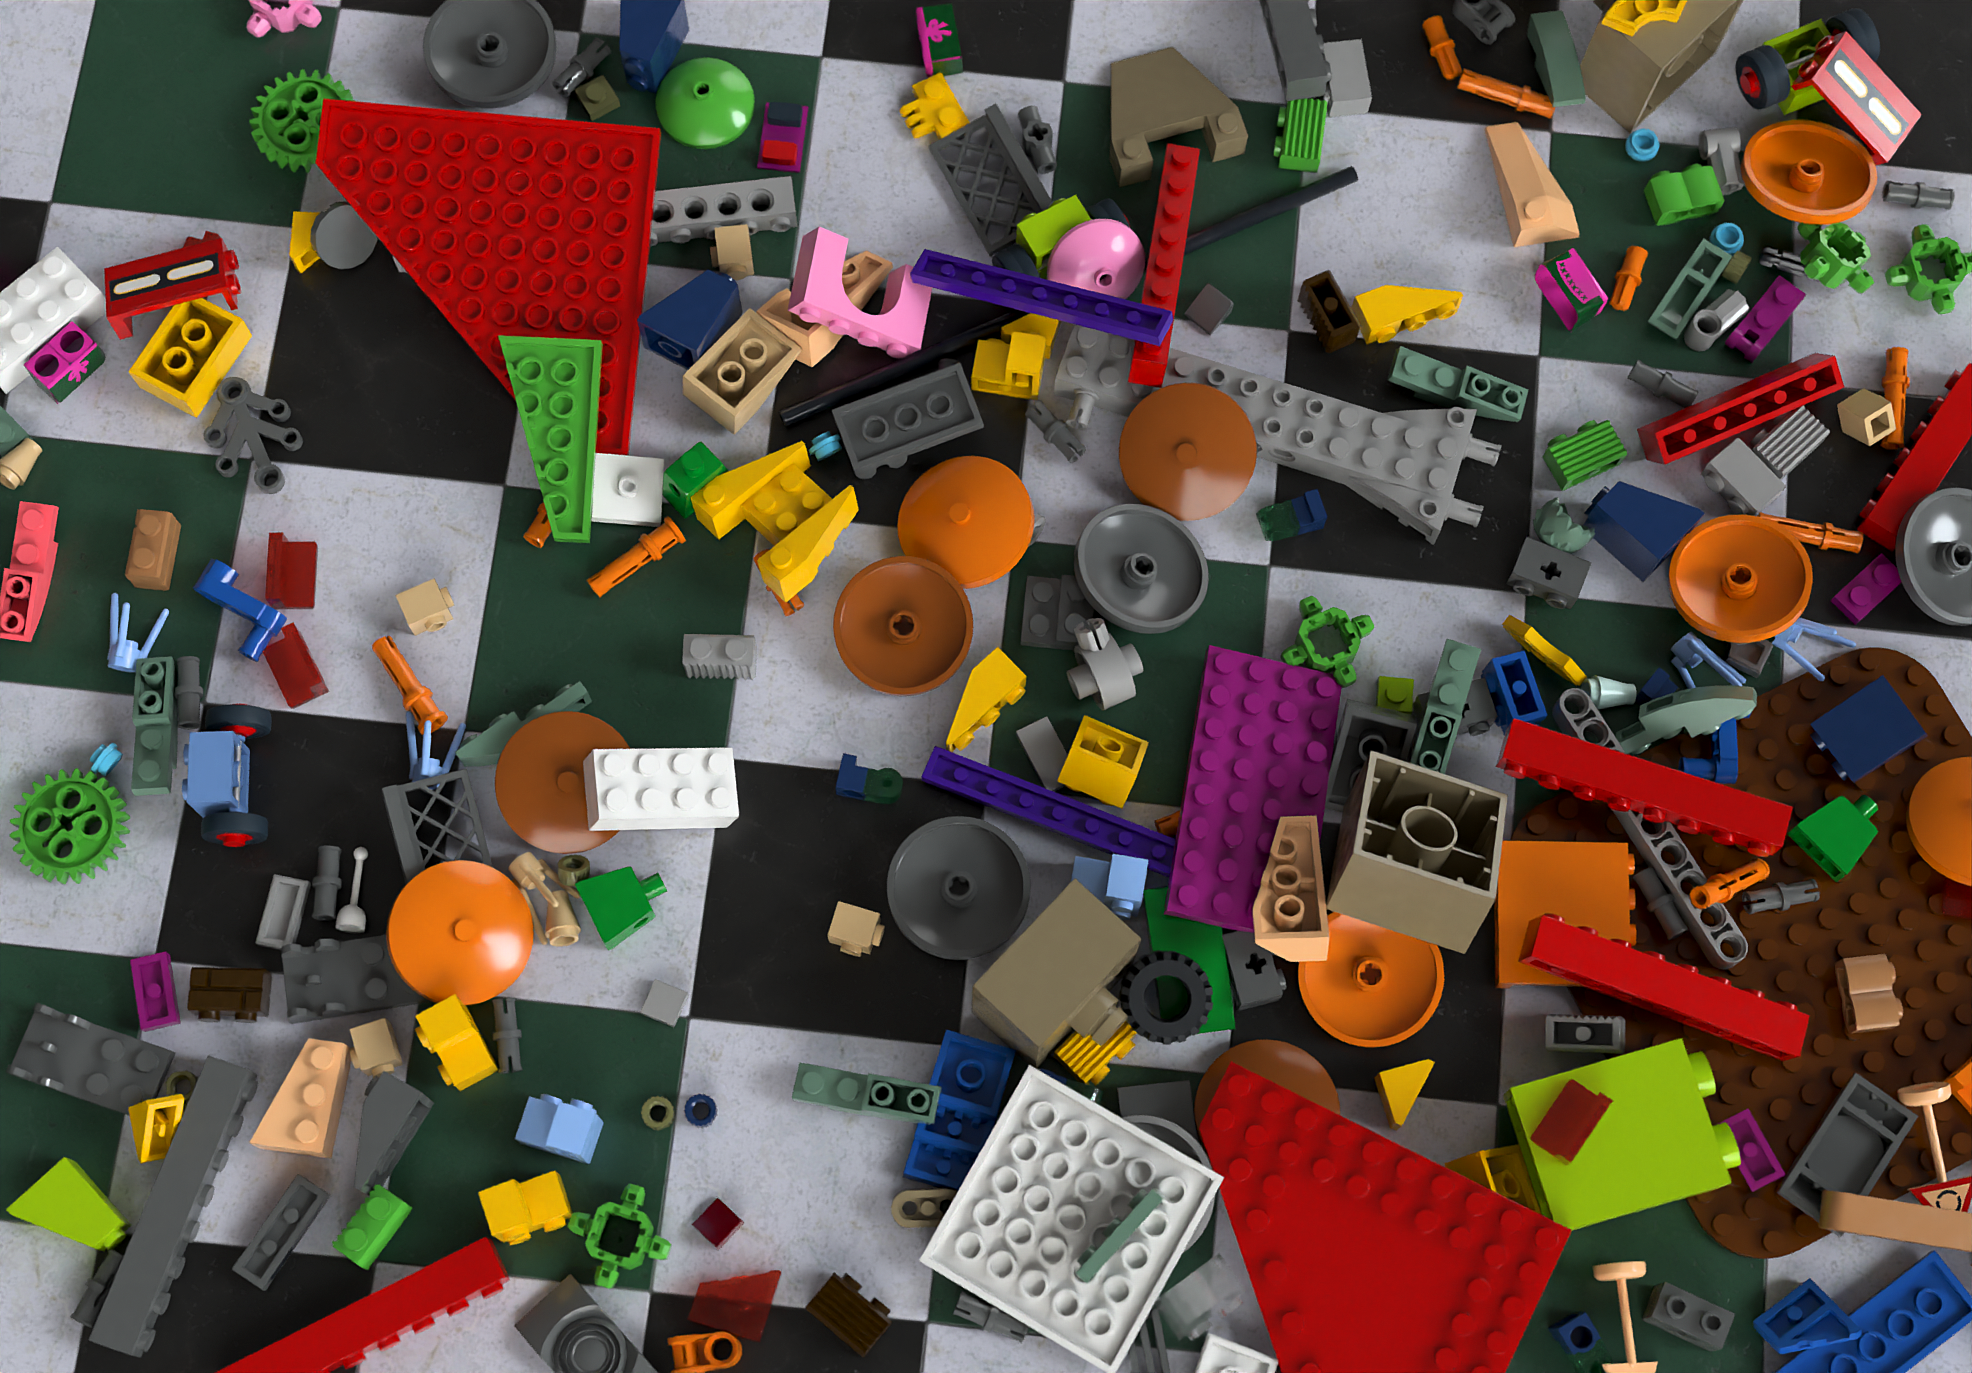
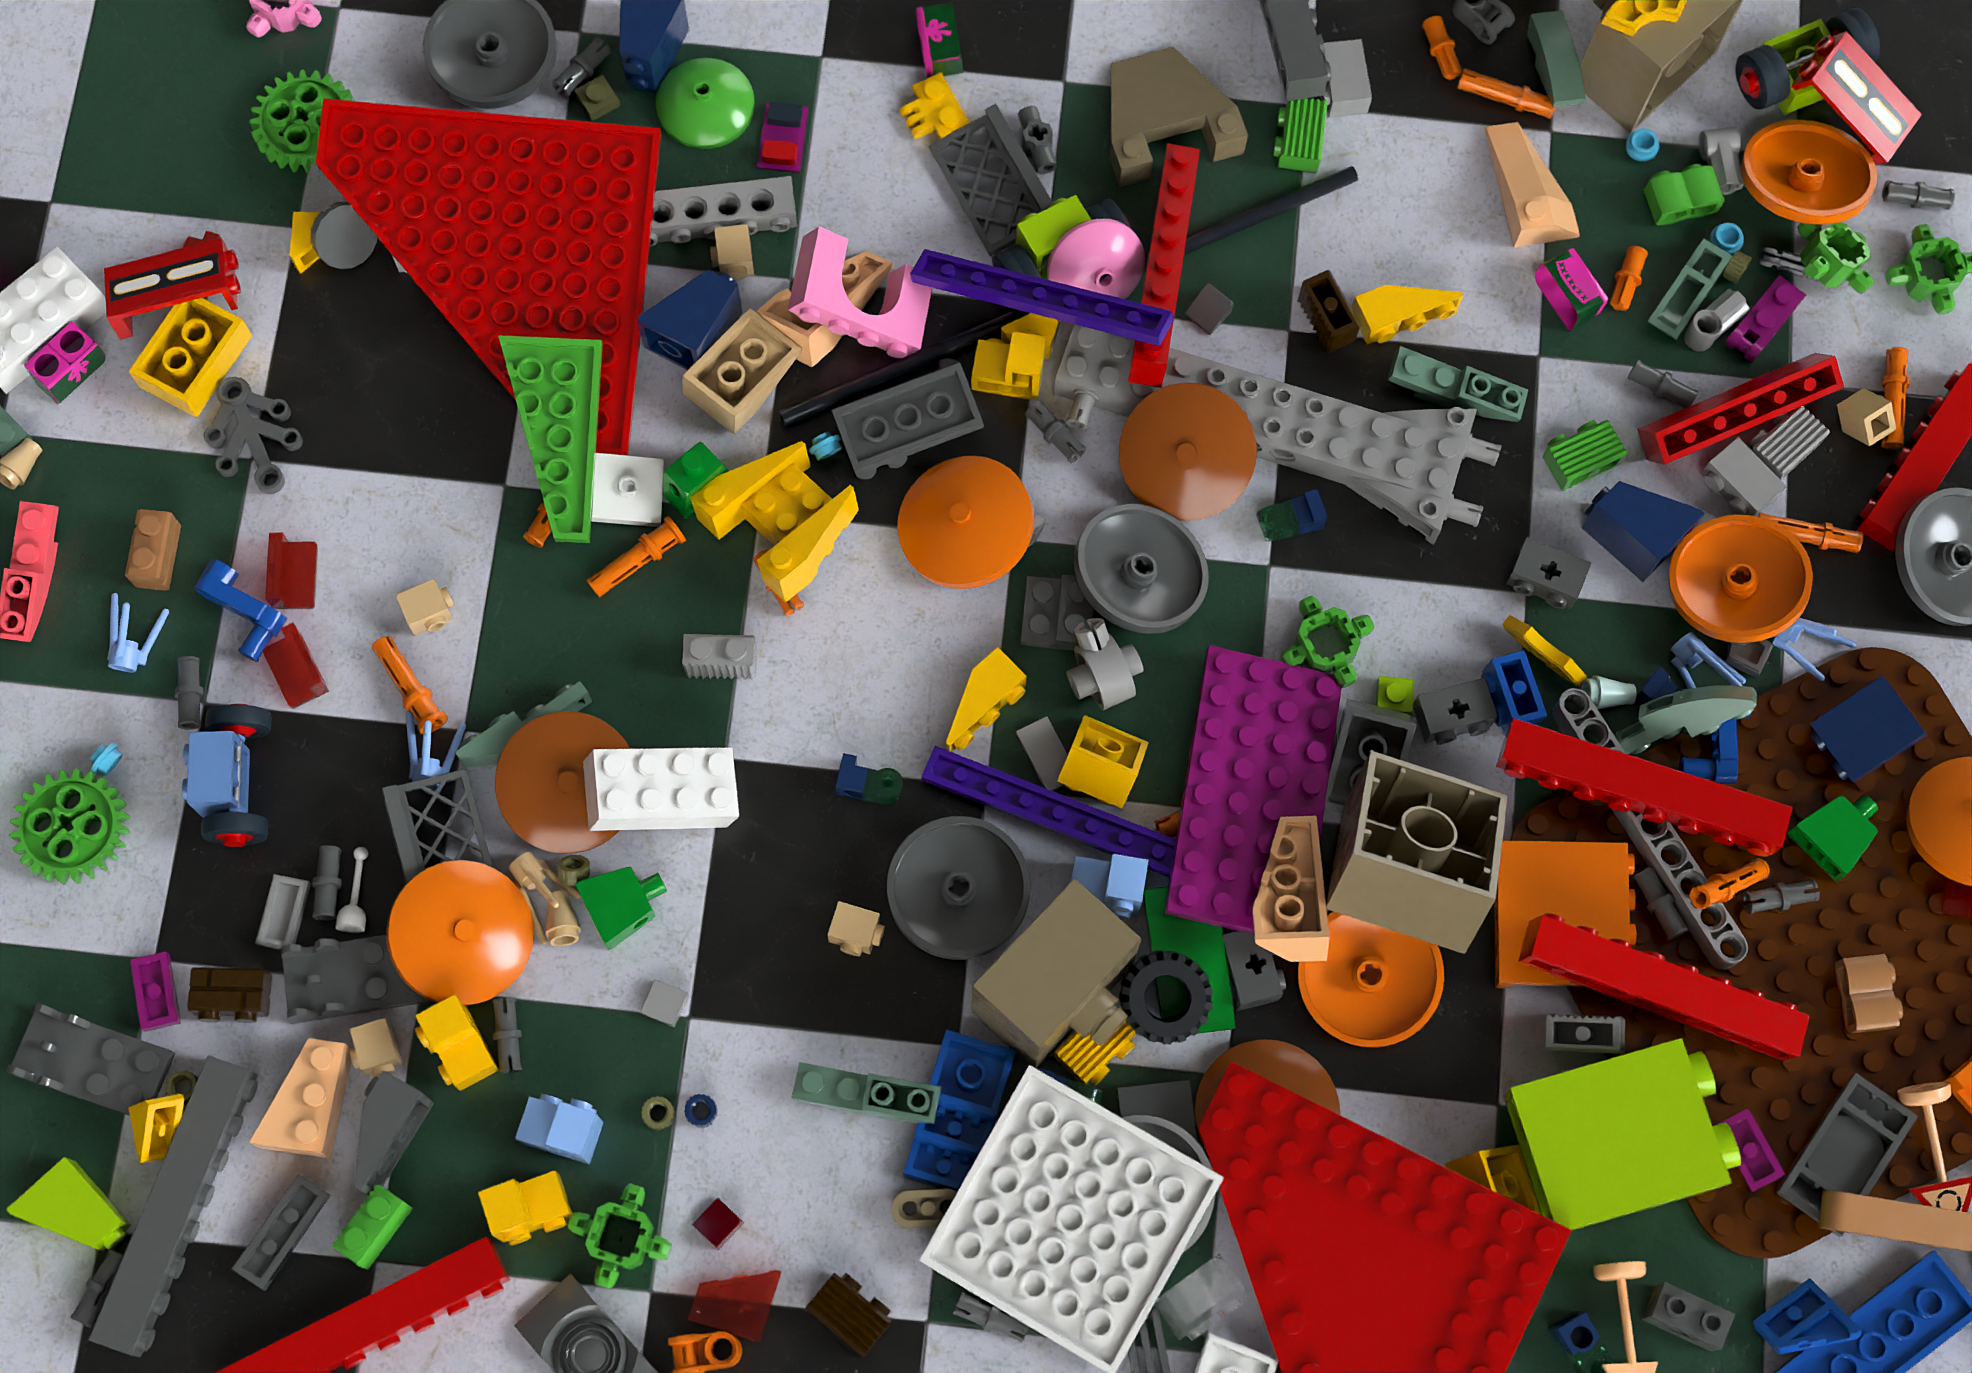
(156, 726): sand green slope -> none
(903, 626): dark orange dish -> none
(1118, 1233): sand green plate -> none
(1400, 1088): yellow slope -> none
(1444, 706): sand green slope -> none
(1558, 530): sand green hair -> none
(1570, 1121): clear red panel -> none
(1867, 589): magenta plate -> none

